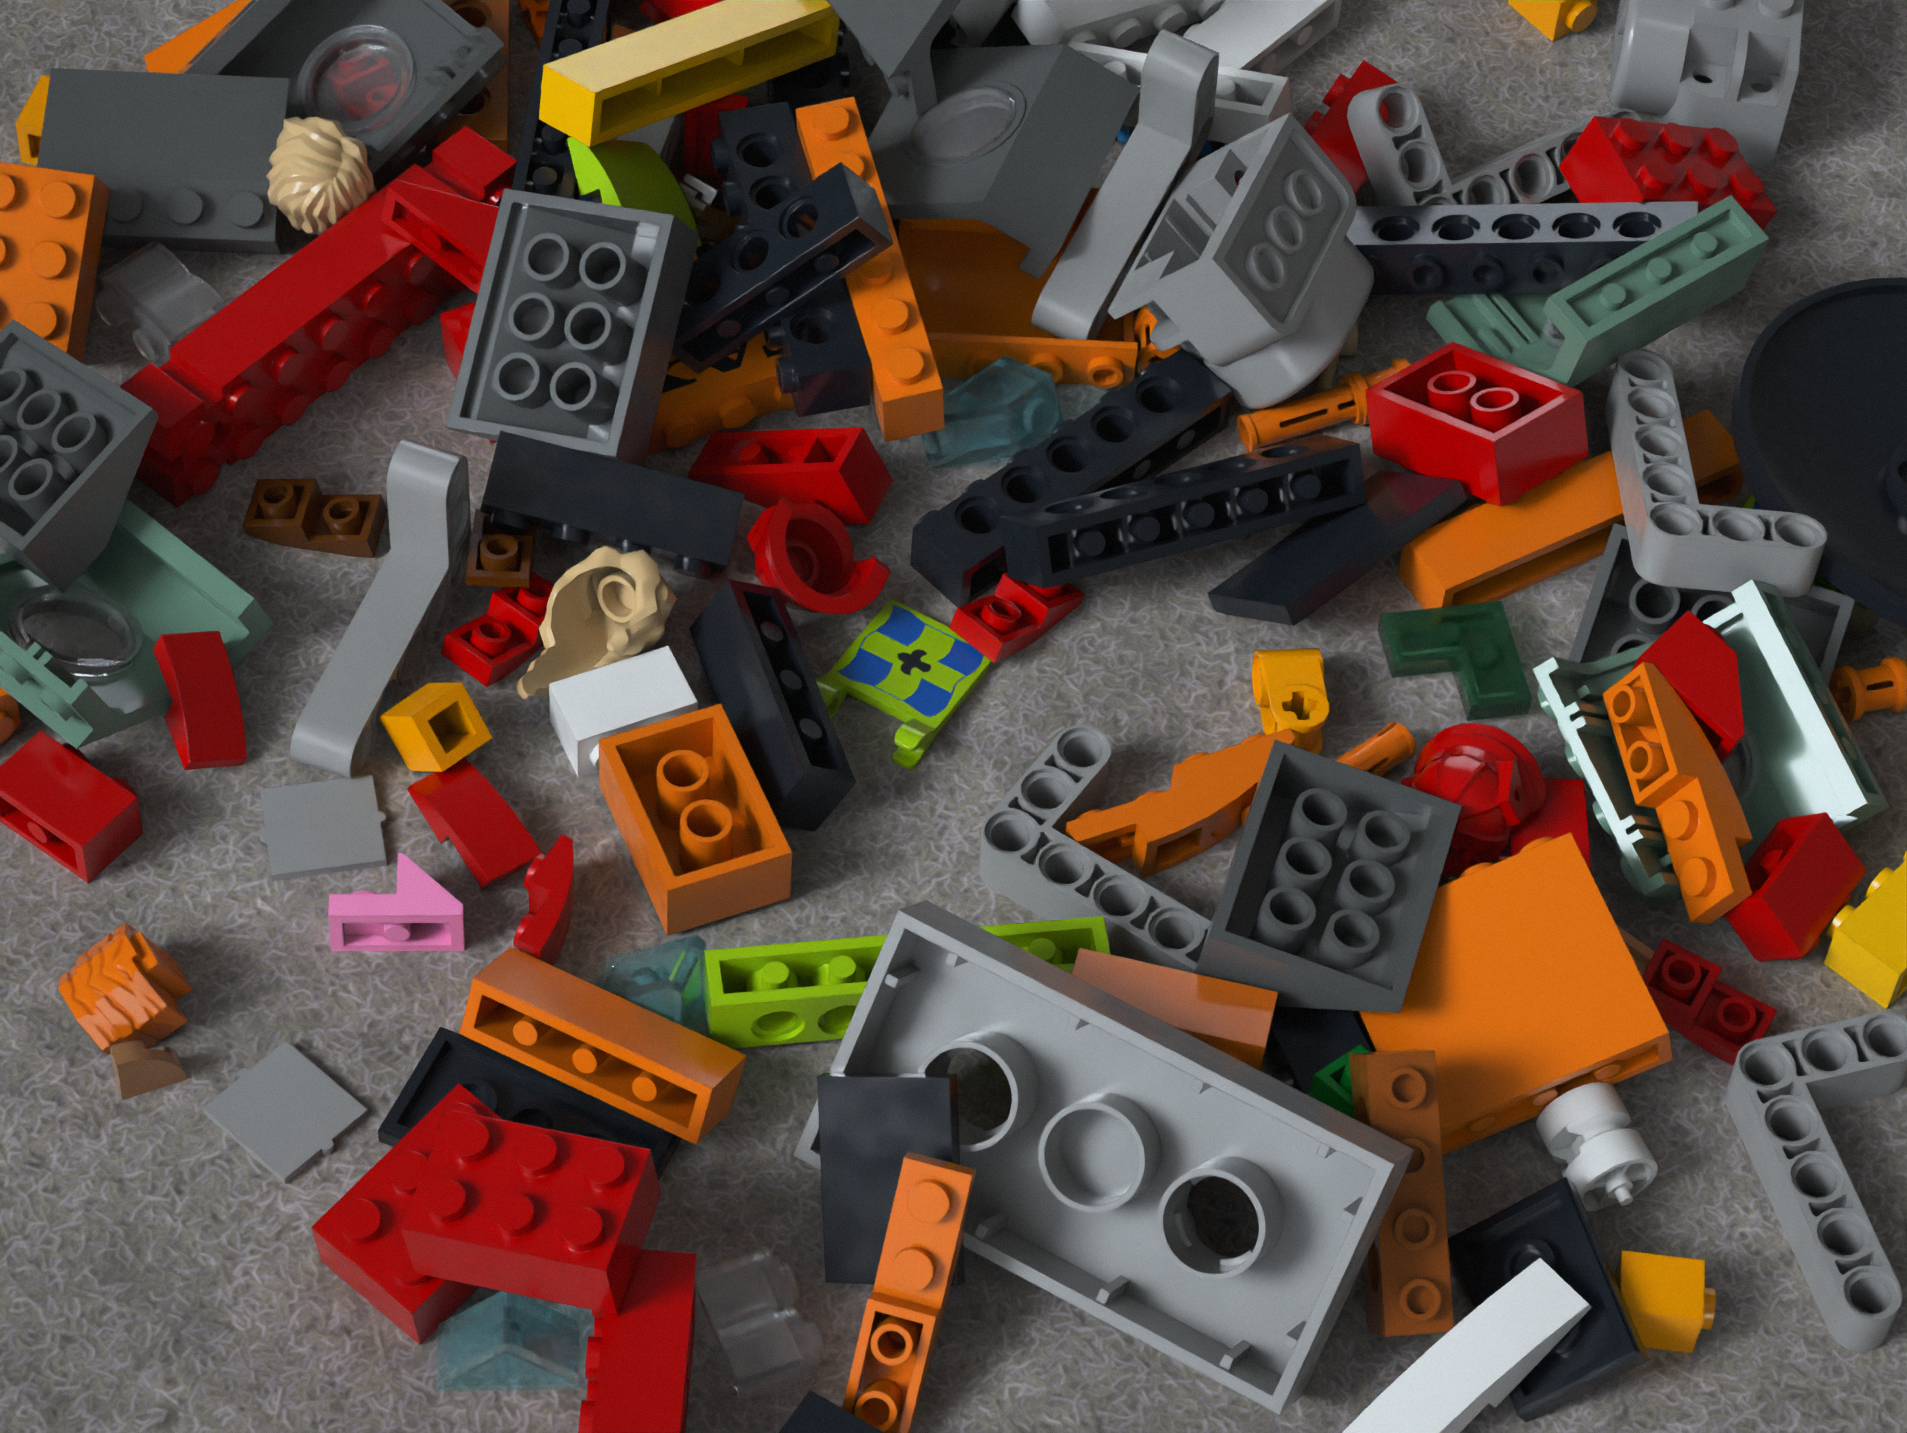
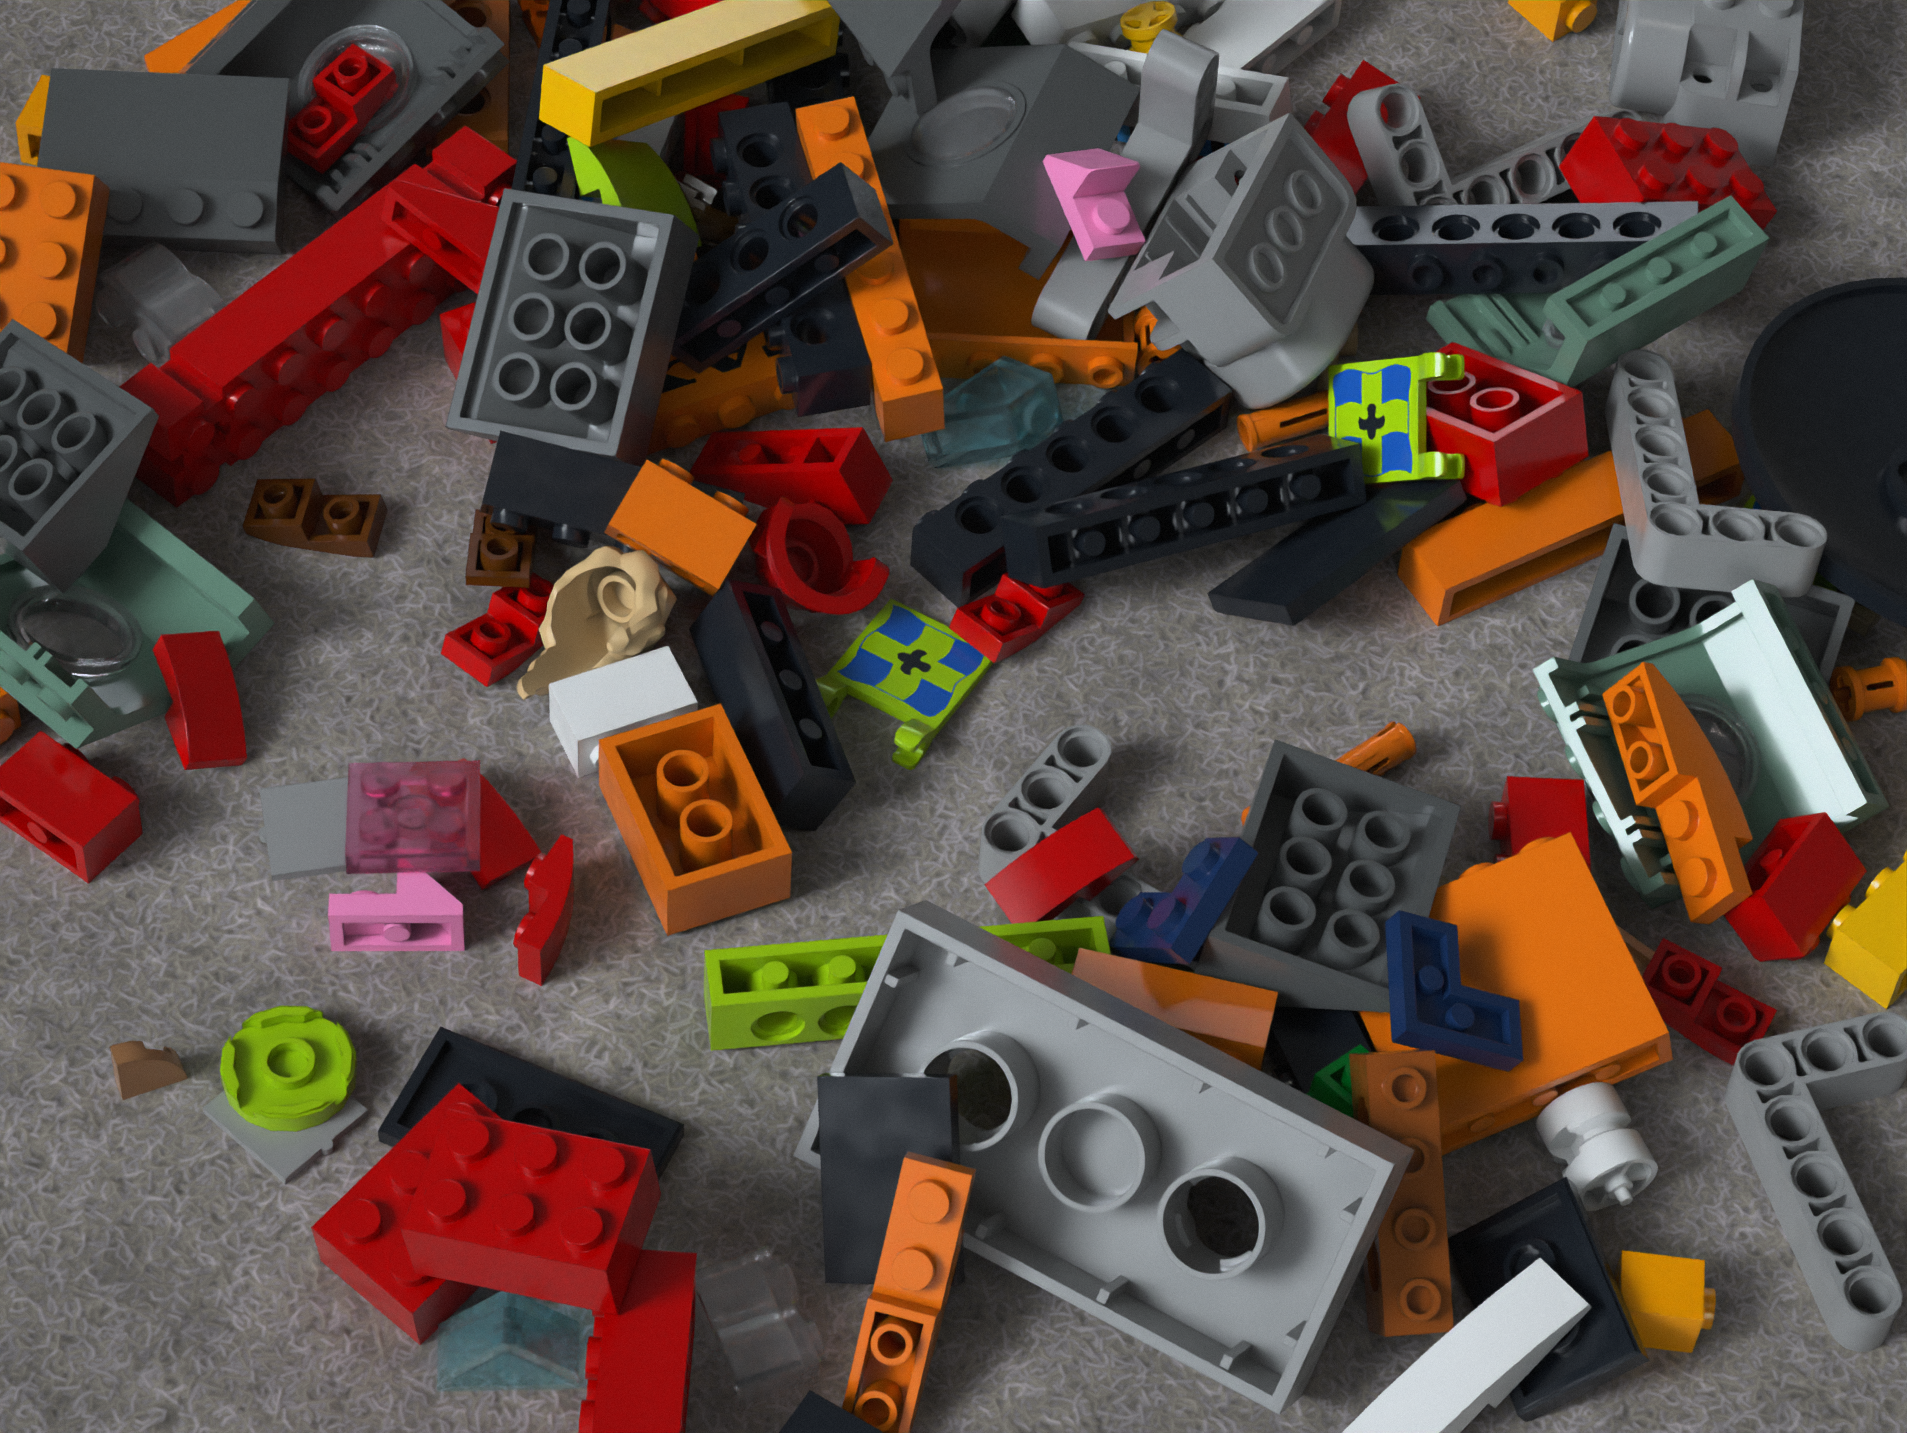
(125, 990): orange hair -> none
(288, 1068): none -> lime tile
(318, 173): tan hair -> none
(345, 102): none -> red slope
(394, 621): light grey beam -> none
(413, 817): none -> clear pink plate
(435, 727): light orange brick -> none
(602, 1045): orange brick -> none
(660, 978): clear light blue slope -> none
(681, 525): none -> orange brick
(1061, 868): none -> red slope
(1094, 201): none -> bright pink slope
(1145, 21): none -> yellow wheel
(1176, 923): none -> dark blue plate
(1188, 818): orange slope -> none
(1291, 694): light orange piece -> none
(1386, 413): none -> lime flag
(1433, 1007): none -> dark blue plate
(1463, 640): clear green plate -> none
(1489, 778): red helmet -> none
(1704, 677): red slope -> none

